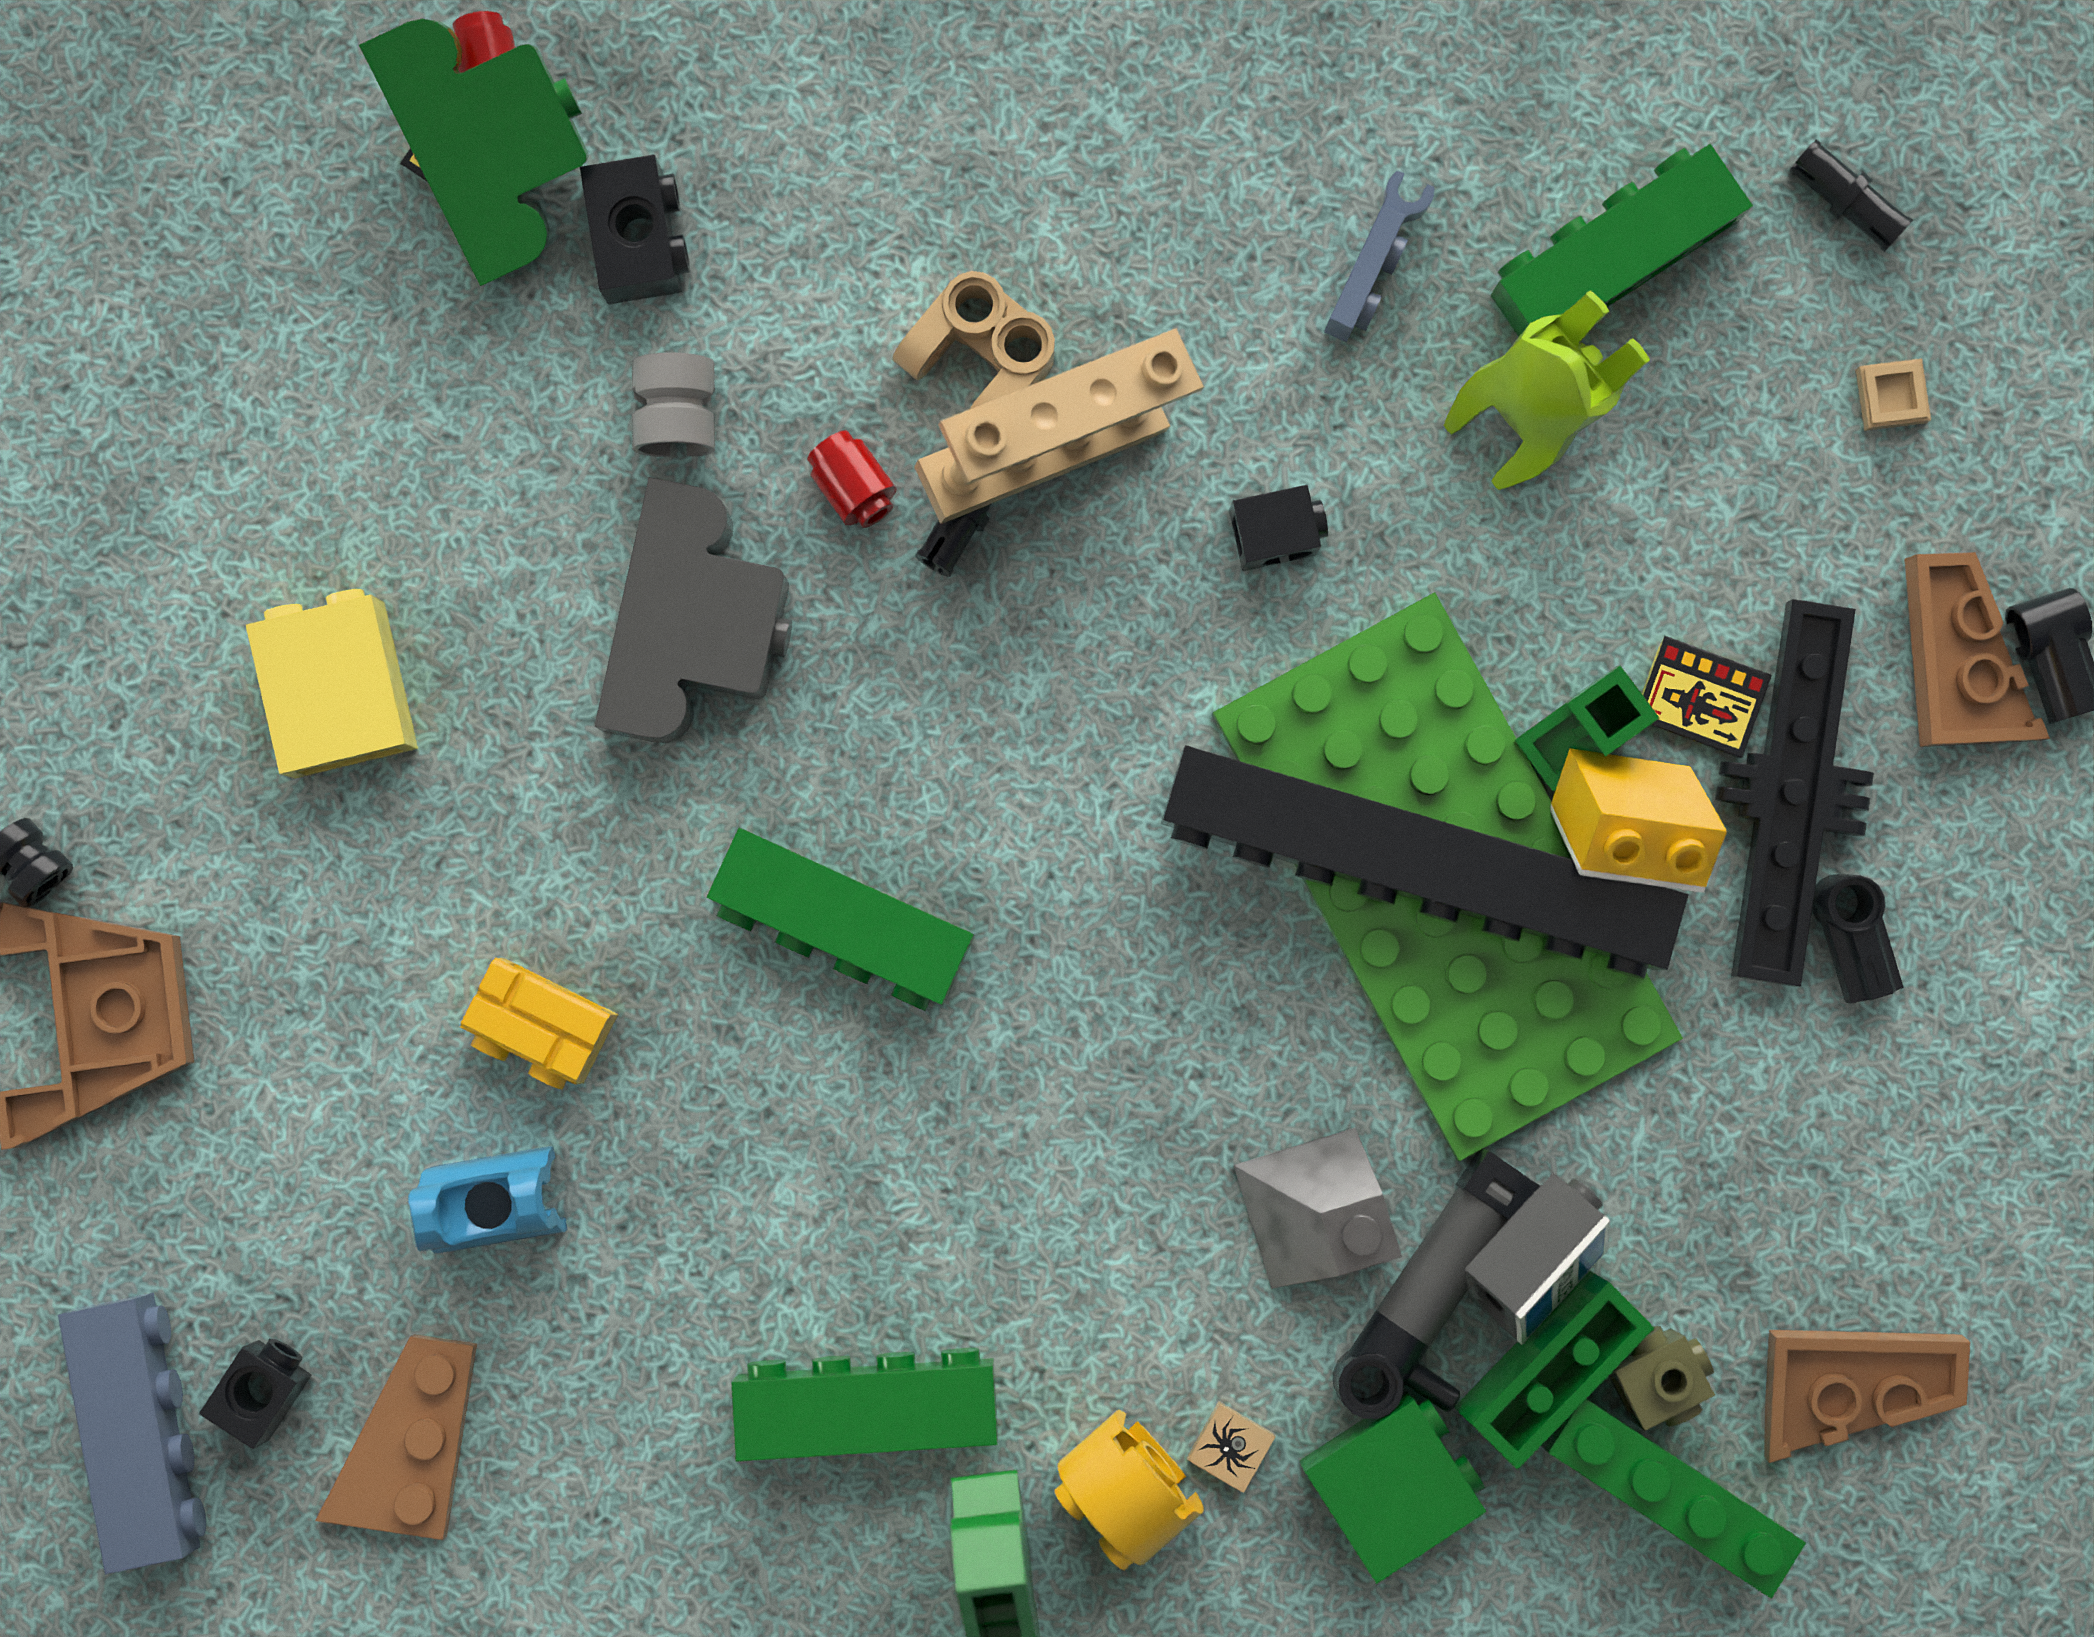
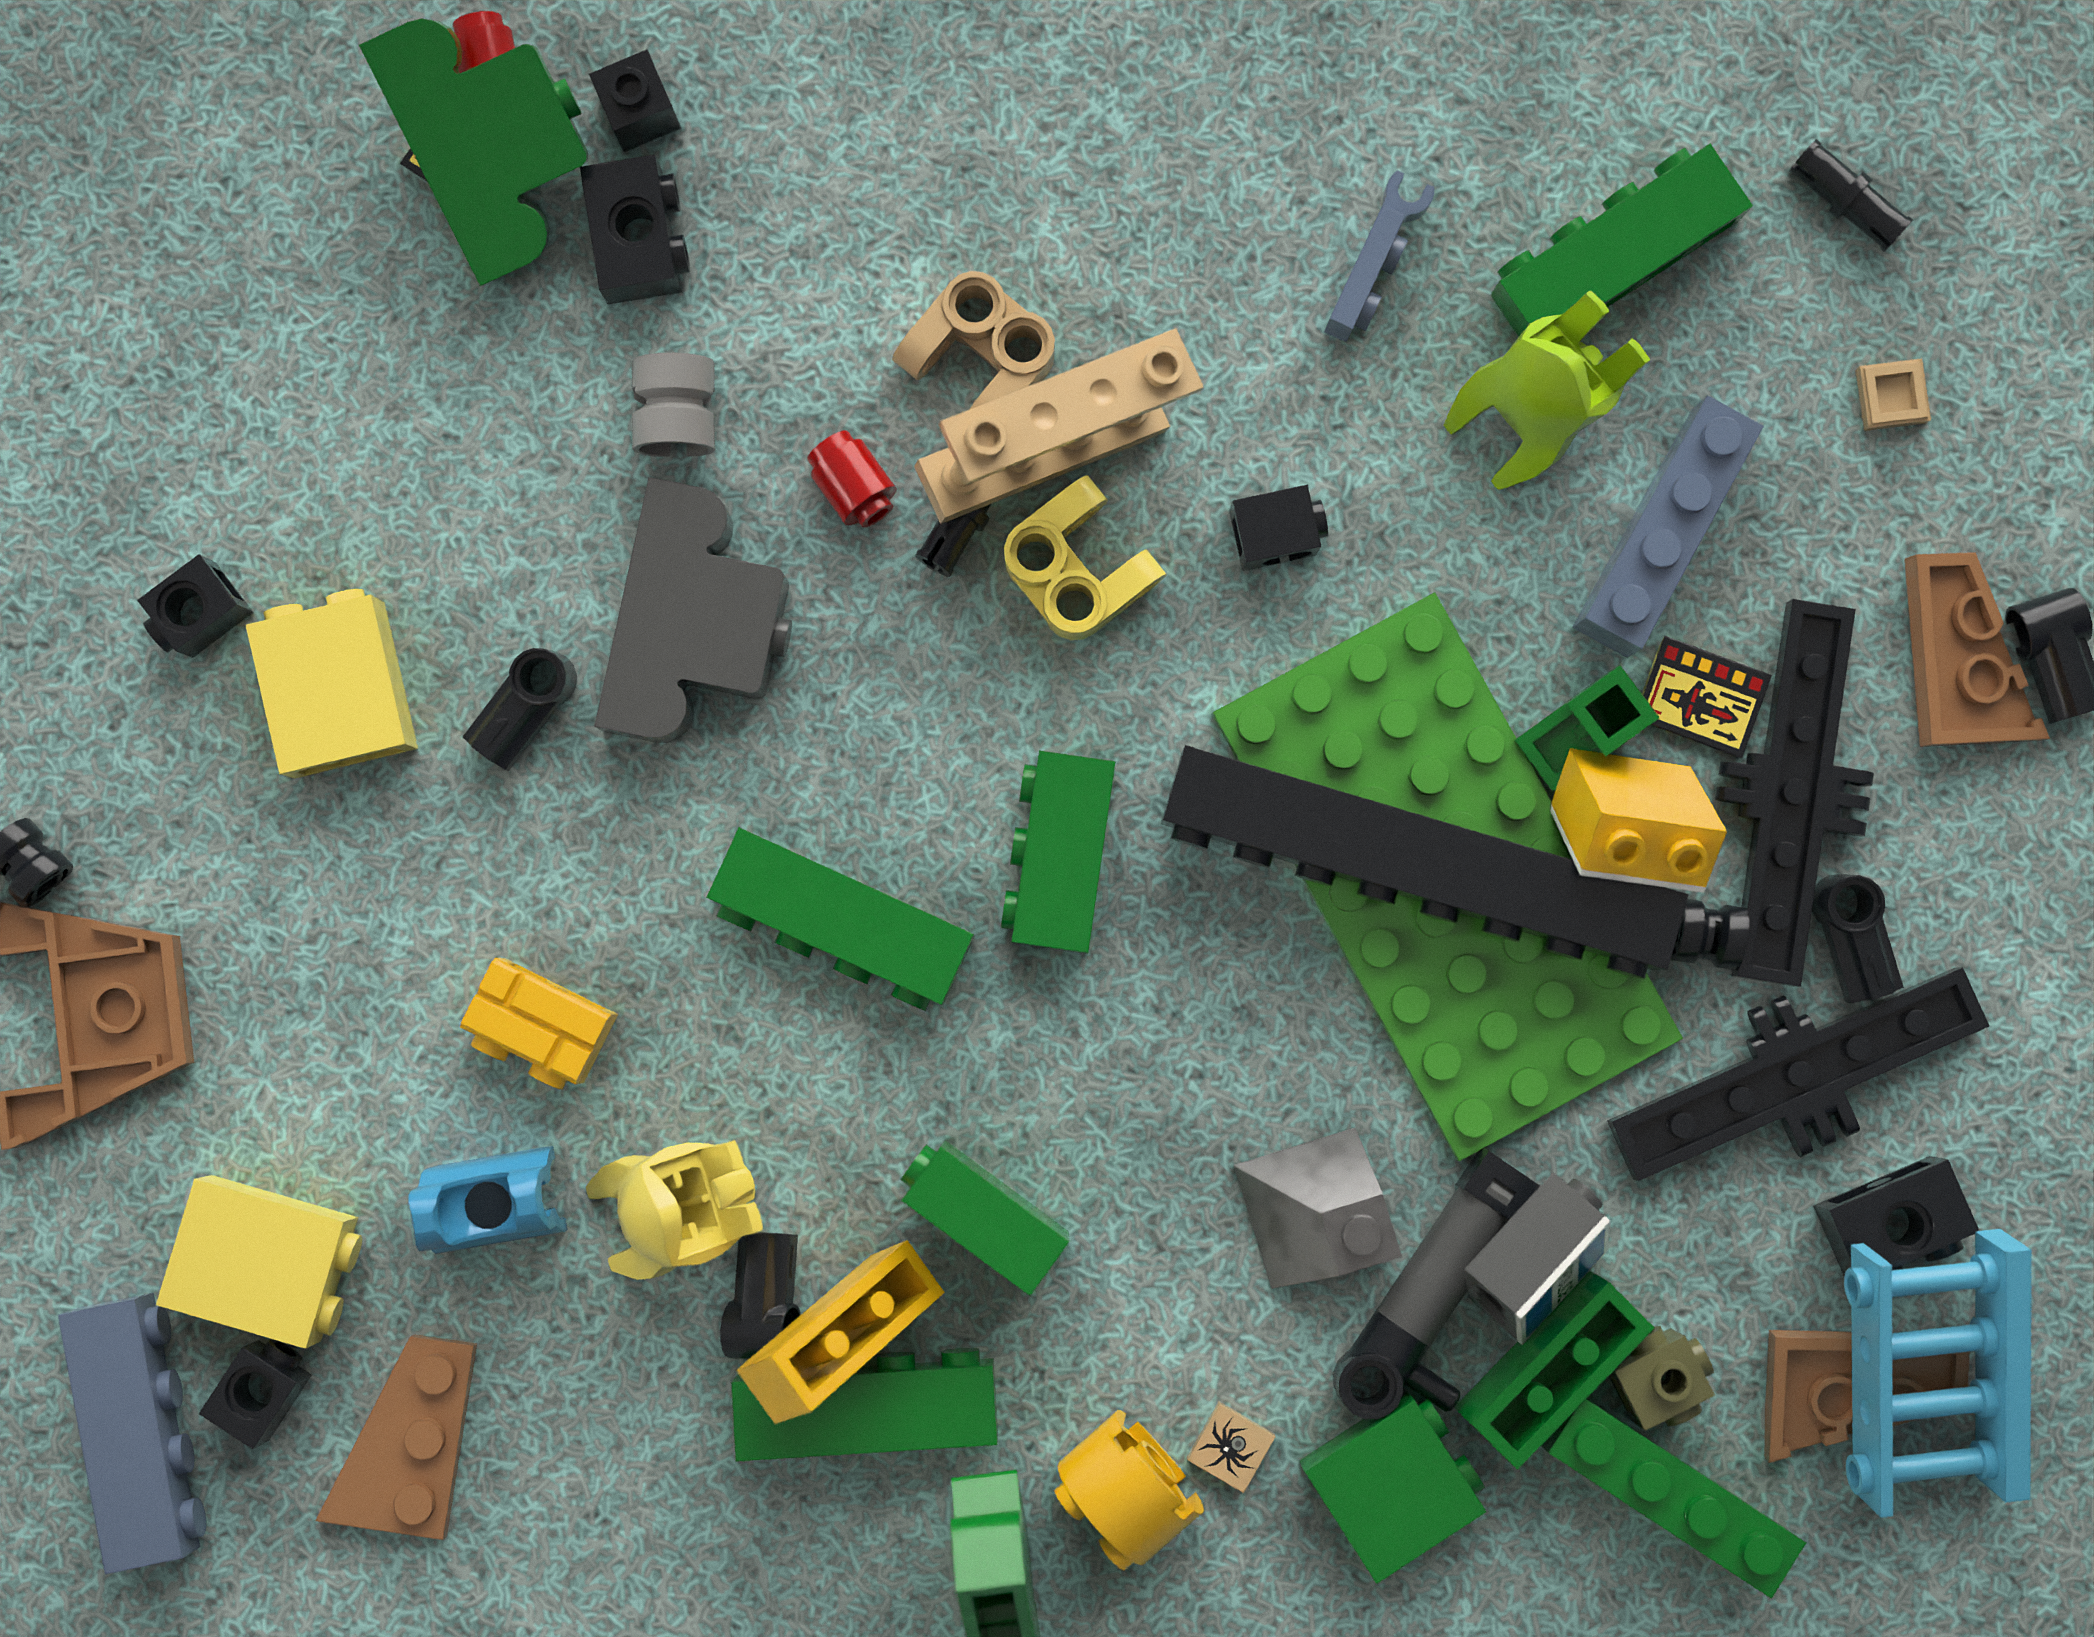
(221, 607): none -> black brick
(260, 1262): none -> light yellow brick
(517, 711): none -> black piece
(635, 100): none -> black brick
(678, 1206): none -> light yellow piece
(761, 1294): none -> black piece
(840, 1332): none -> yellow brick
(984, 1215): none -> green brick
(1059, 851): none -> green brick
(1067, 573): none -> light yellow piece
(1667, 526): none -> sand blue brick
(1712, 935): none -> black wheel
(1798, 1074): none -> black hinge
(1928, 1195): none -> black brick
(1997, 1394): none -> medium azure fence

